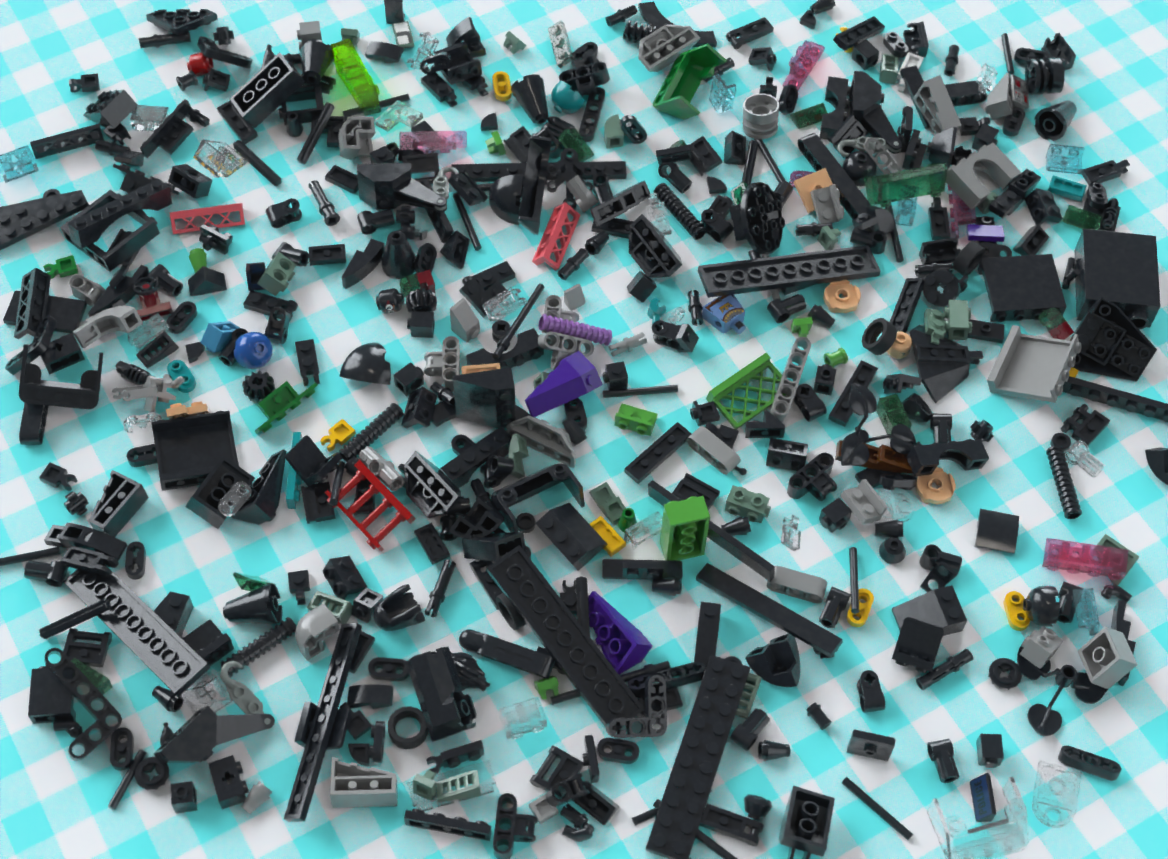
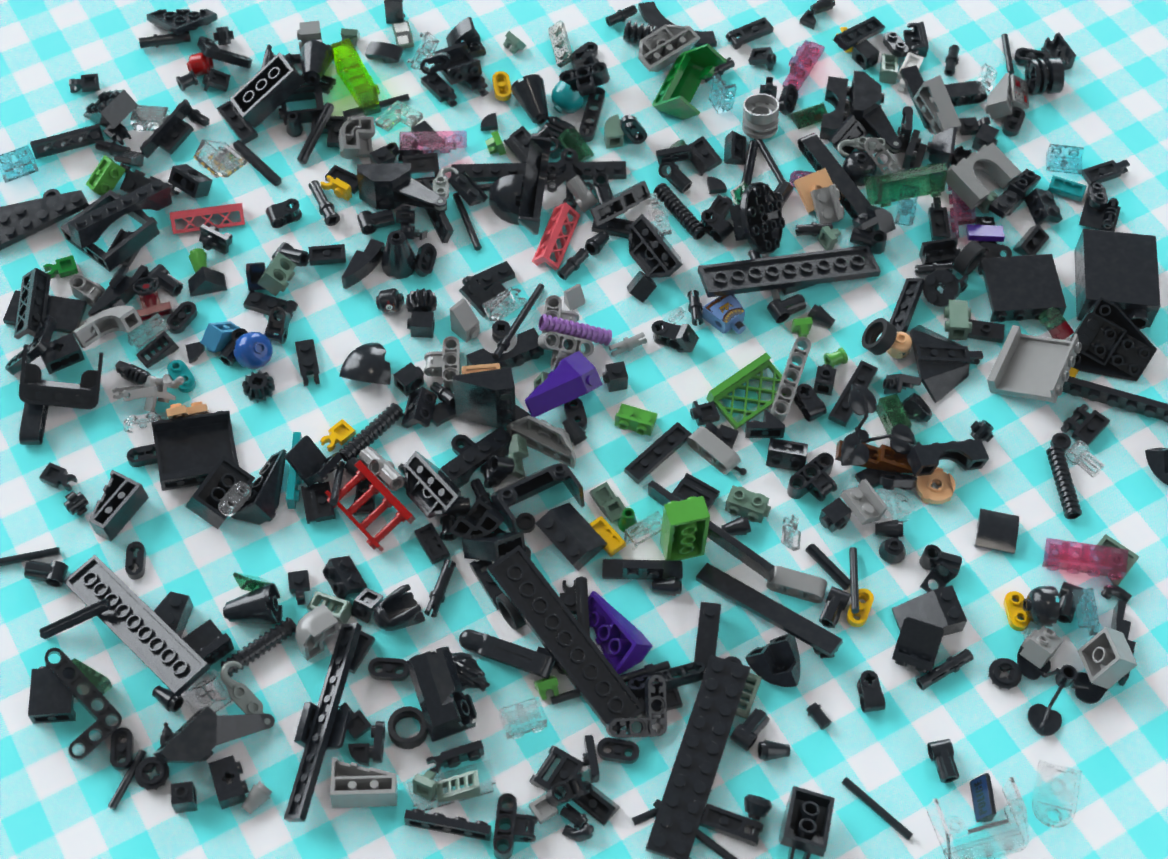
(70, 726): black arm -> none
(85, 538): black slope -> none
(87, 653): black plate -> none
(88, 561): black hinge -> none
(105, 176): none -> bright green bracket
(279, 401): green bracket -> none
(340, 188): none -> yellow plate
(372, 694): black slope -> none
(417, 281): leg -> none
(456, 249): black slope -> none
(640, 391): black bar -> none
(654, 311): teal piece -> none
(828, 566): none -> black axle
(838, 304): light nougat plate -> none
(871, 745): black plate -> none
(895, 239): black bar -> none
(934, 325): sand green plate -> none
(941, 426): black piece -> none
(990, 750): black brick -> none
(1055, 120): black cone -> none
(1070, 273): black hose -> none
(1082, 218): clear green slope -> none
(1101, 766): black beam -> none

